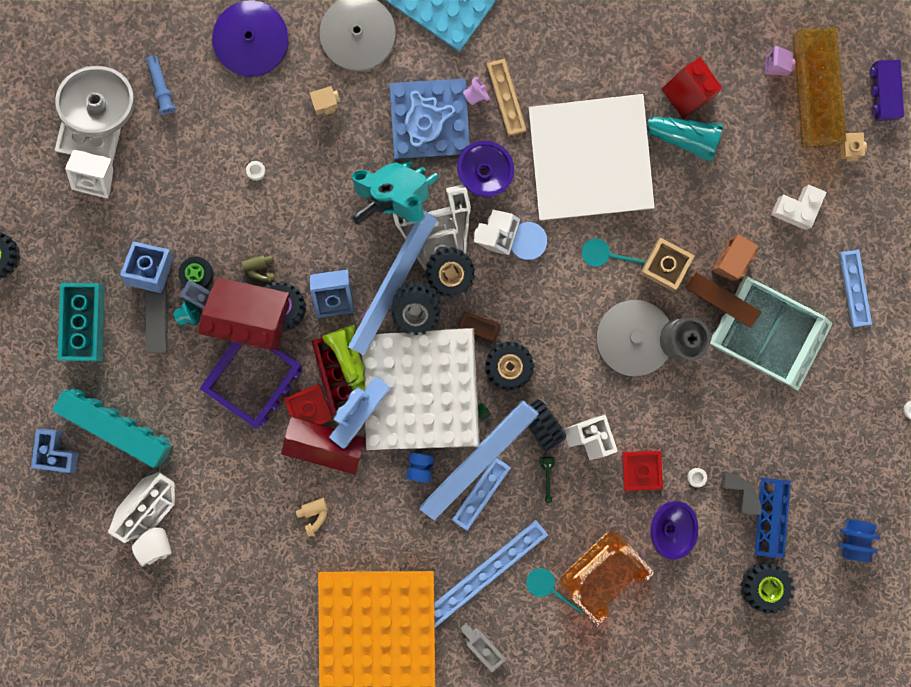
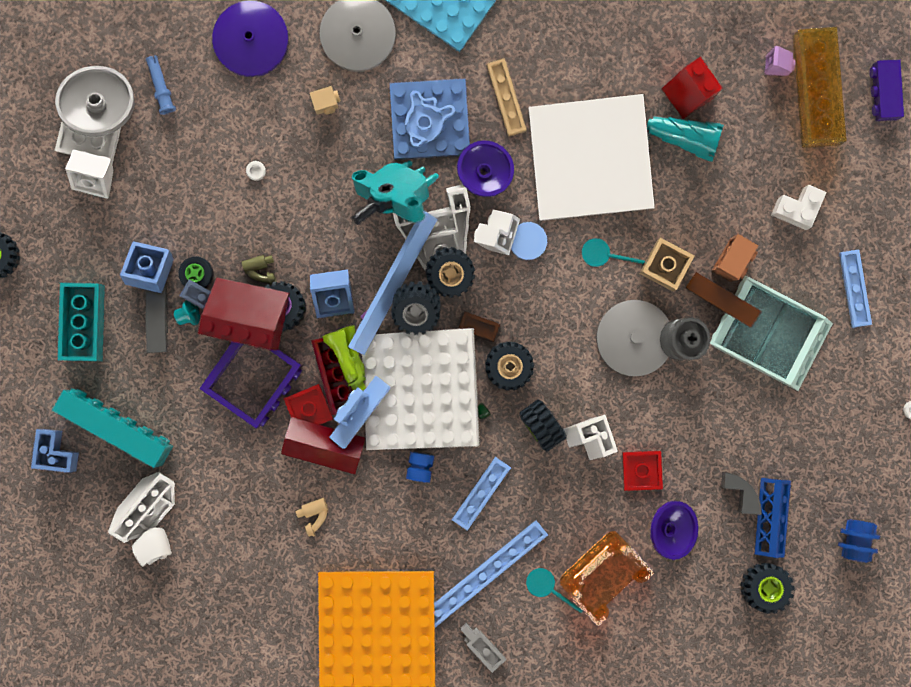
(476, 92): lavender piece -> none
(478, 460): light blue tile -> none
(547, 464): dark green hinge -> none
(697, 477): white tile -> none
(854, 147): tan brick -> none

